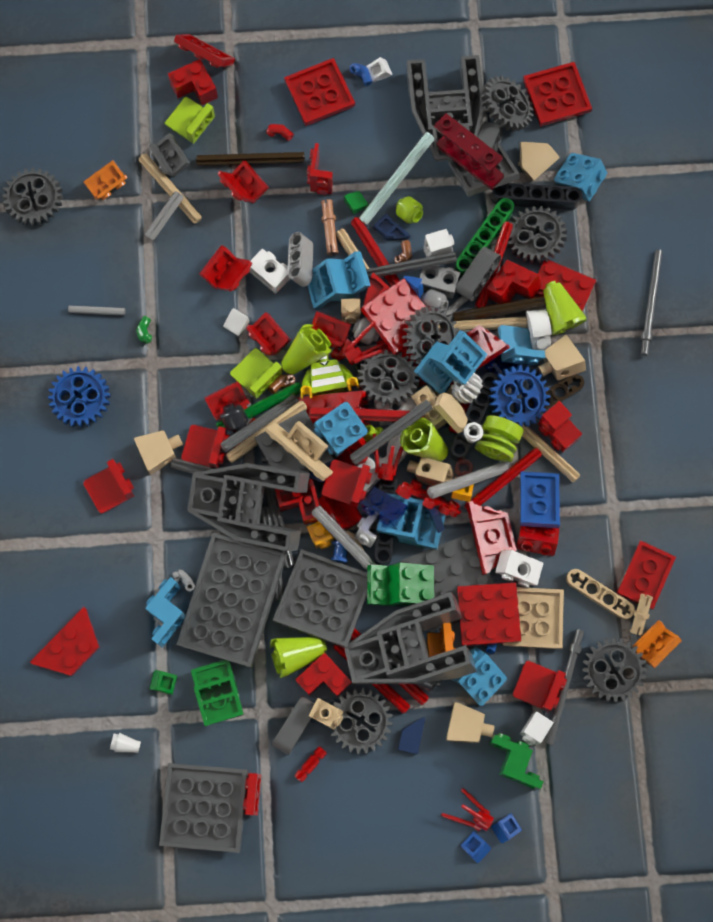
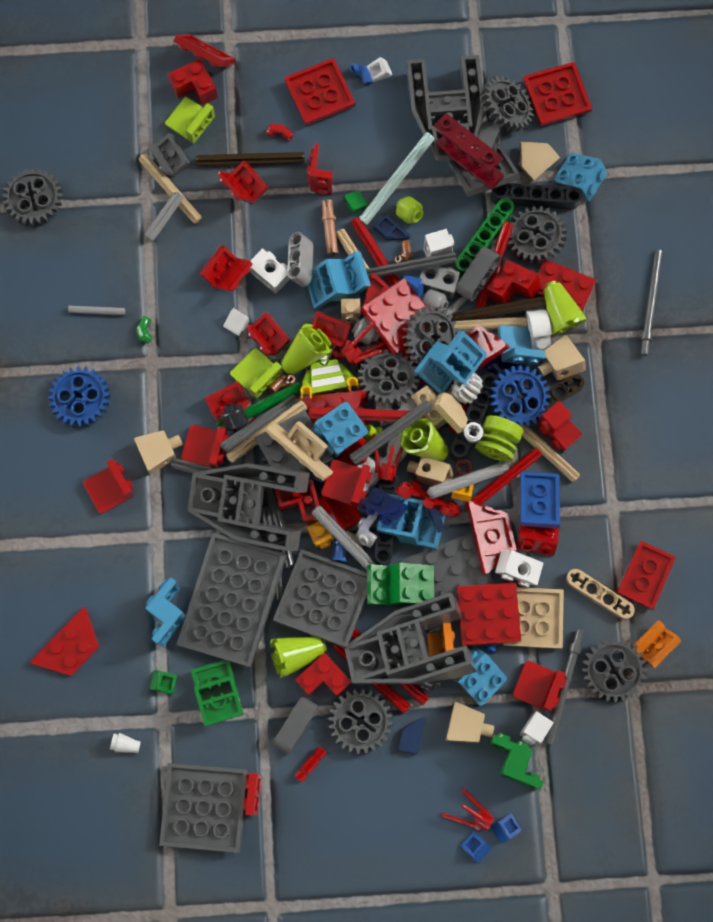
(105, 180): orange bracket -> none
(187, 581): light grey arm -> none
(319, 710): tan brick -> none
(641, 614): tan pin -> none

